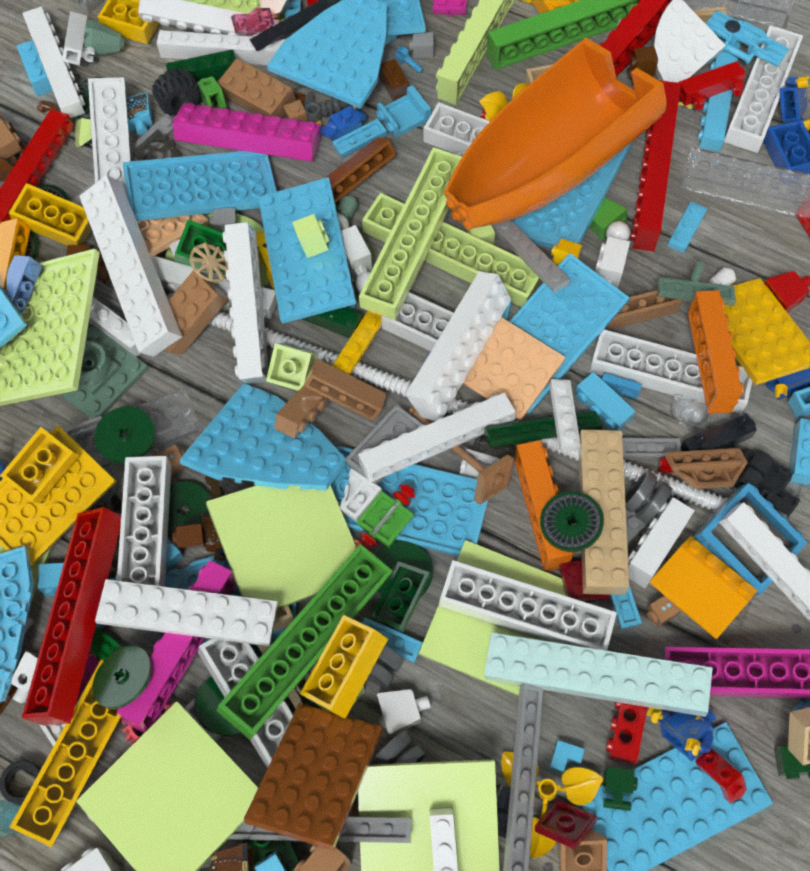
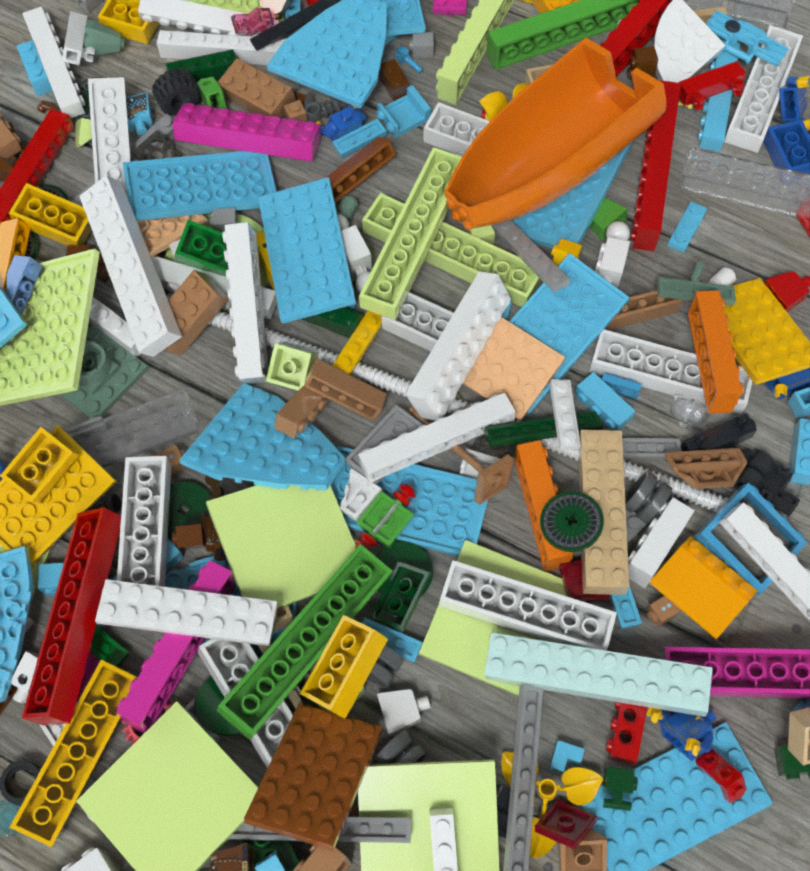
(122, 677): piece -> none
(126, 420): dark green piece -> none
(209, 262): tan wheel -> none
(311, 235): yellowish green brick -> none
(663, 466): red tile -> none

